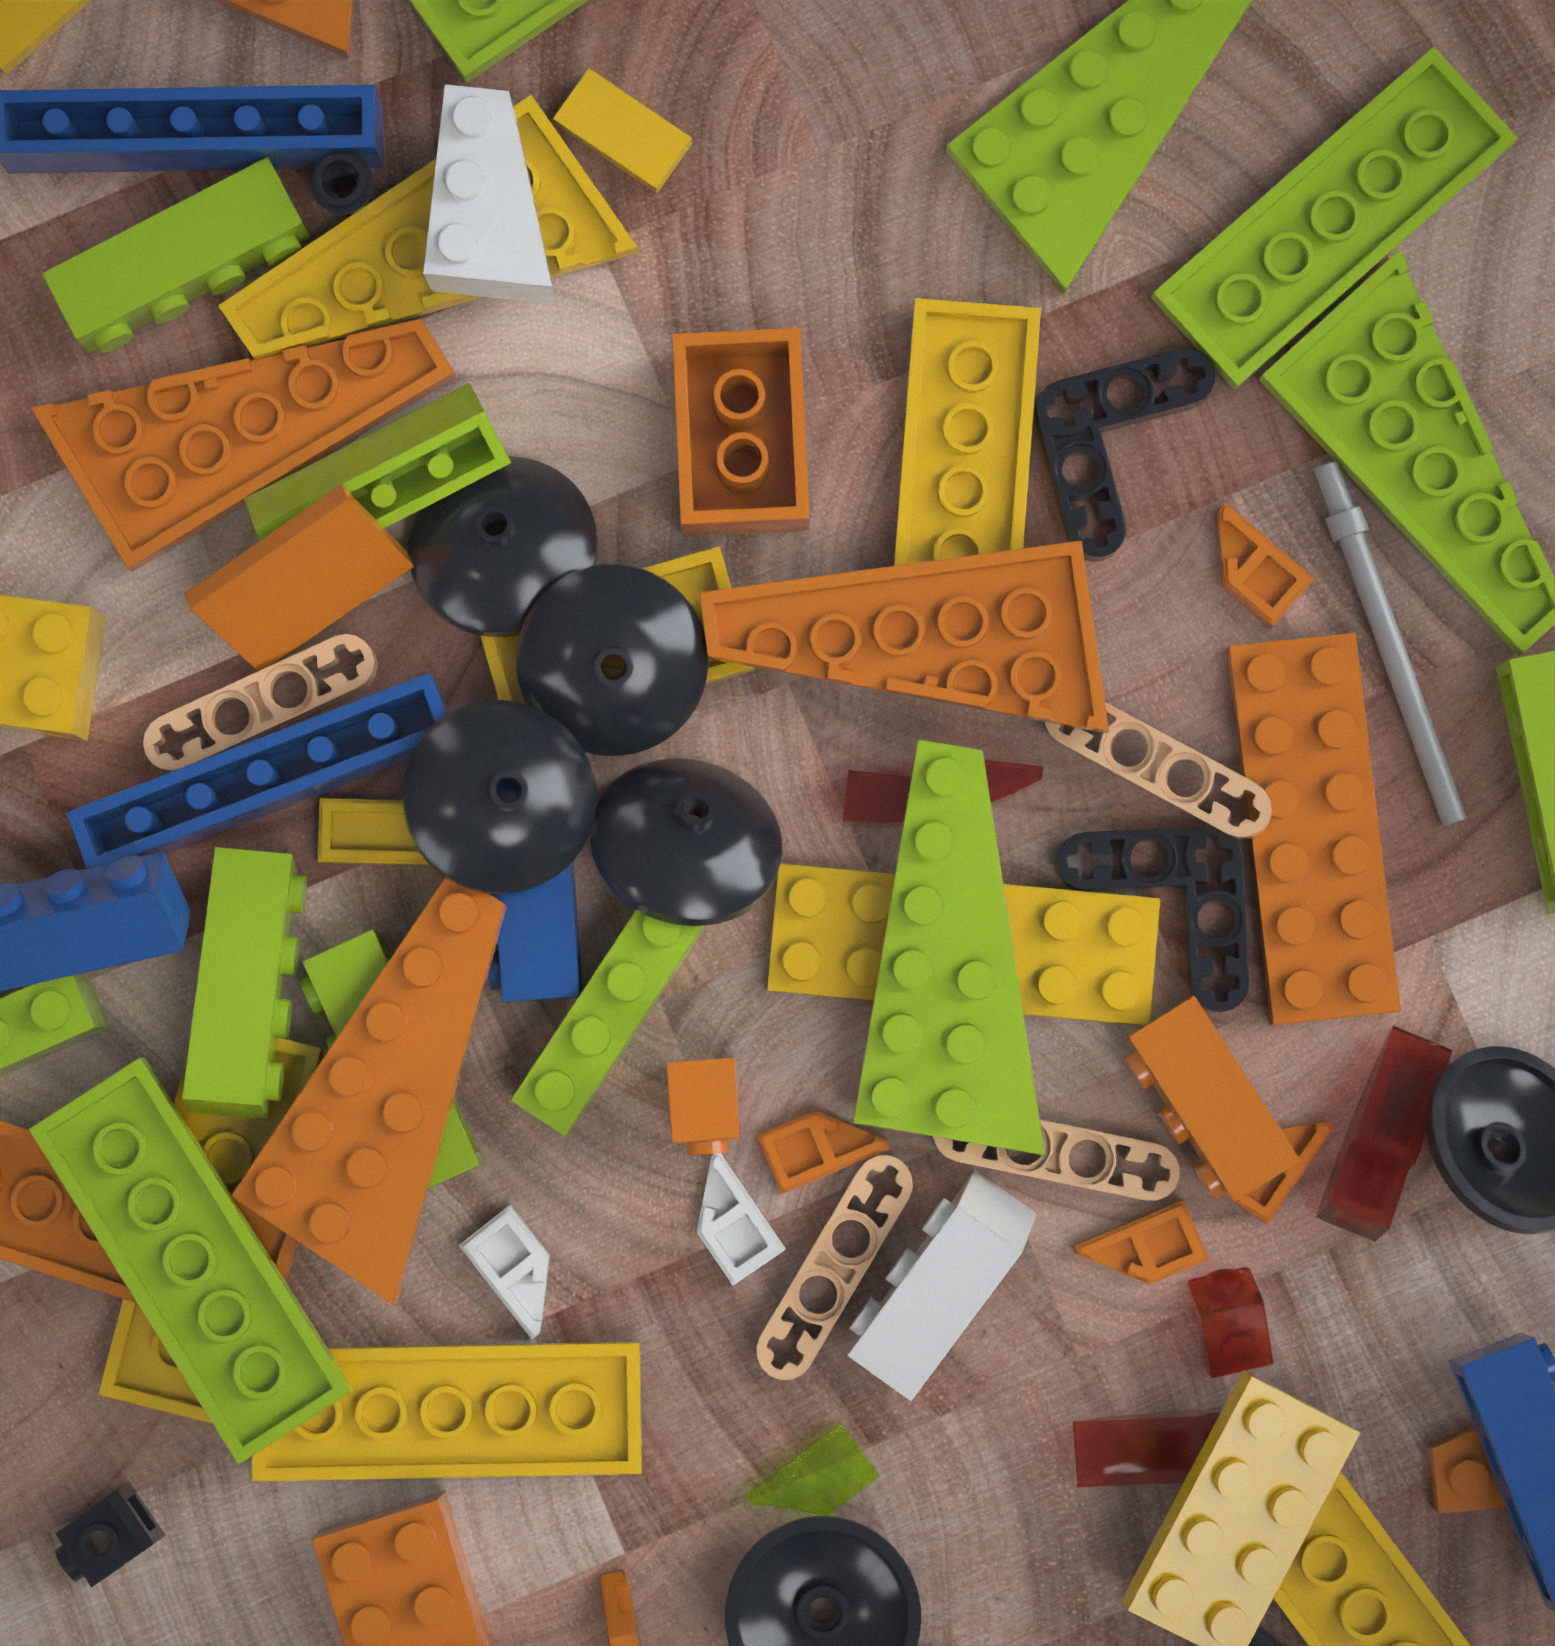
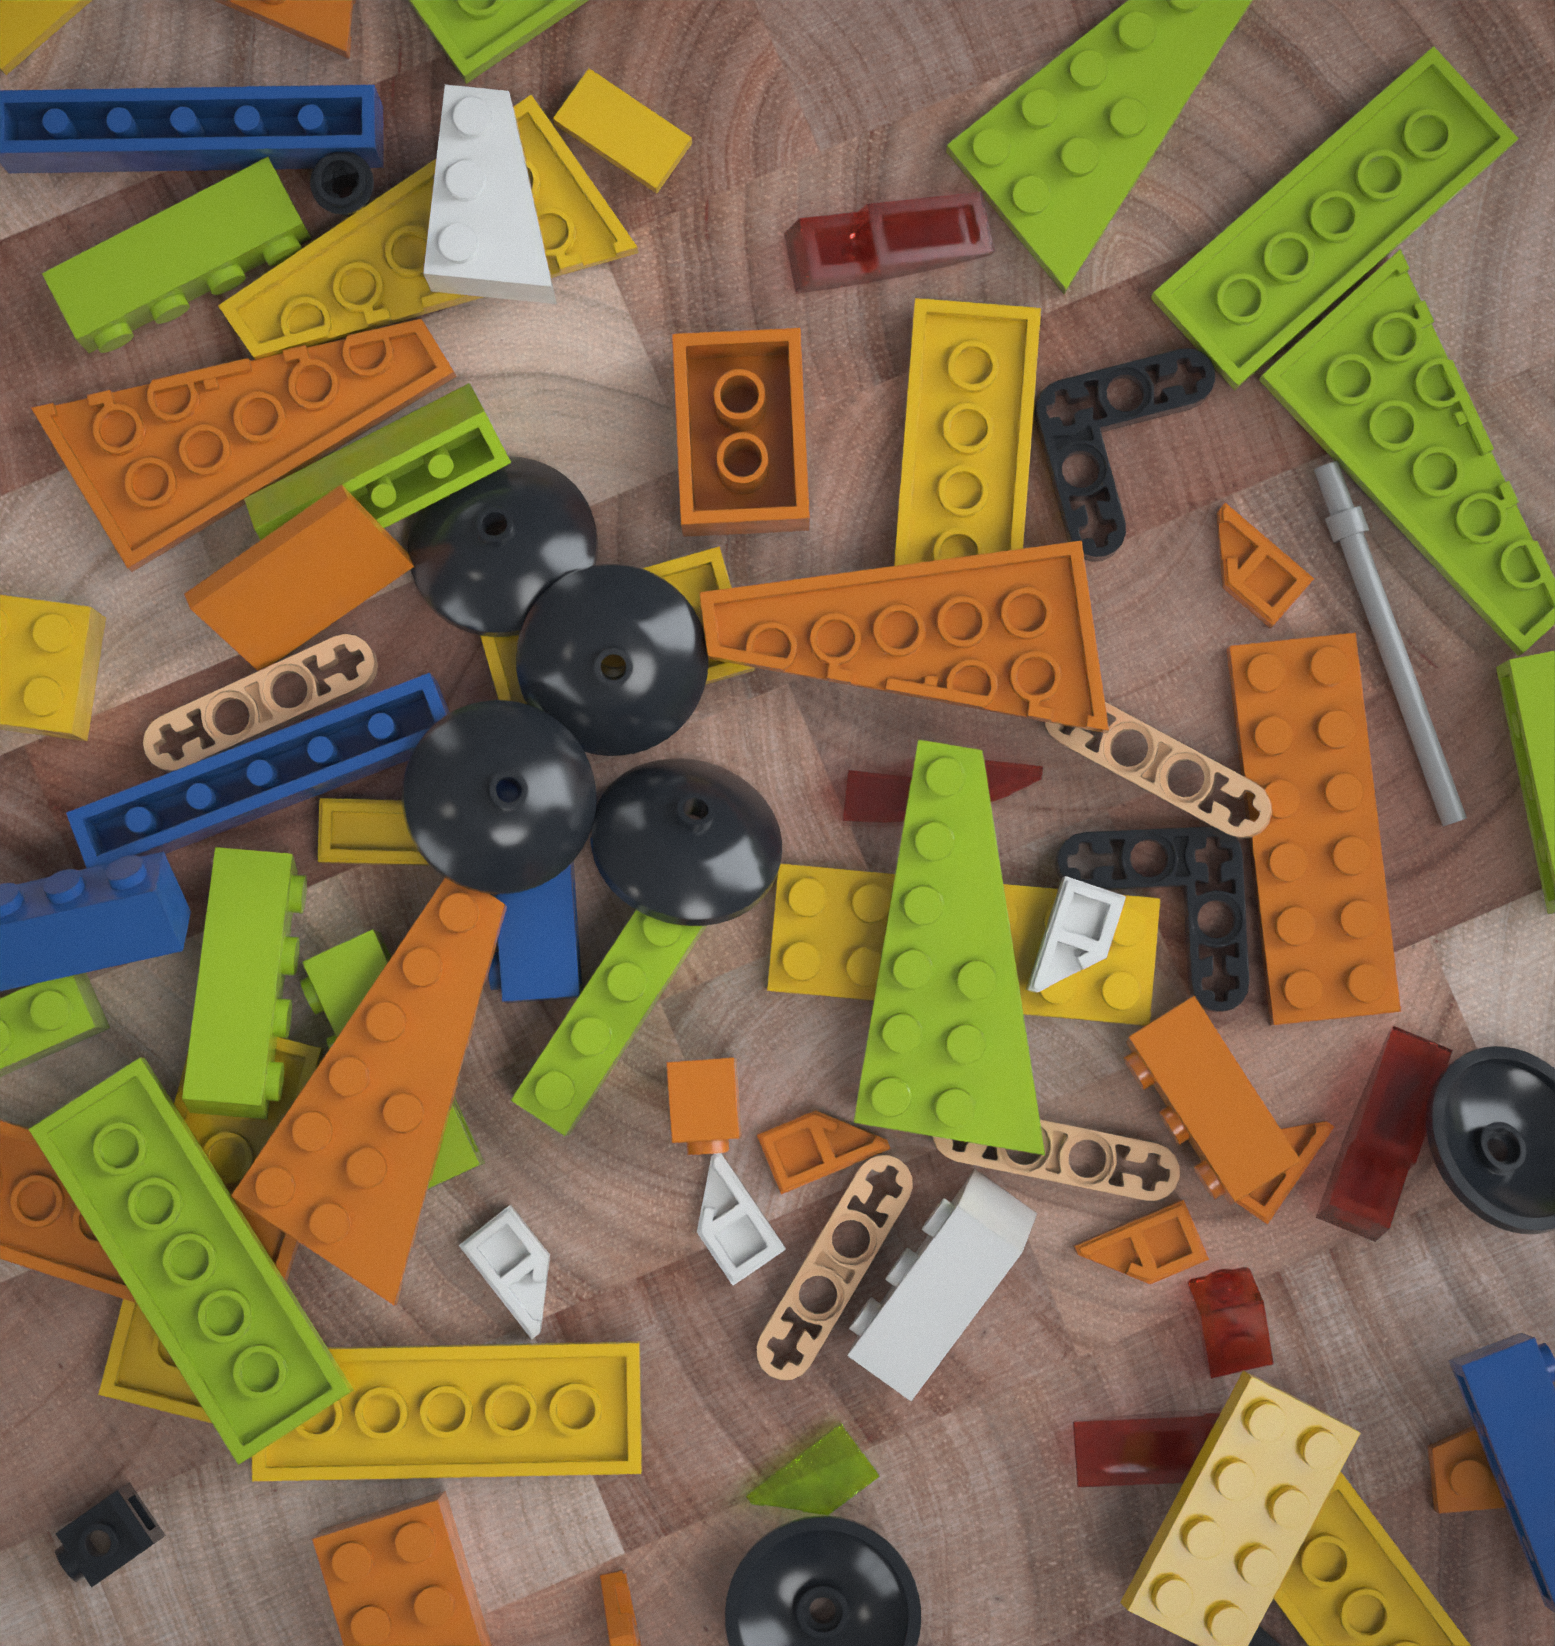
(887, 241): none -> clear red slope
(1076, 932): none -> white tile

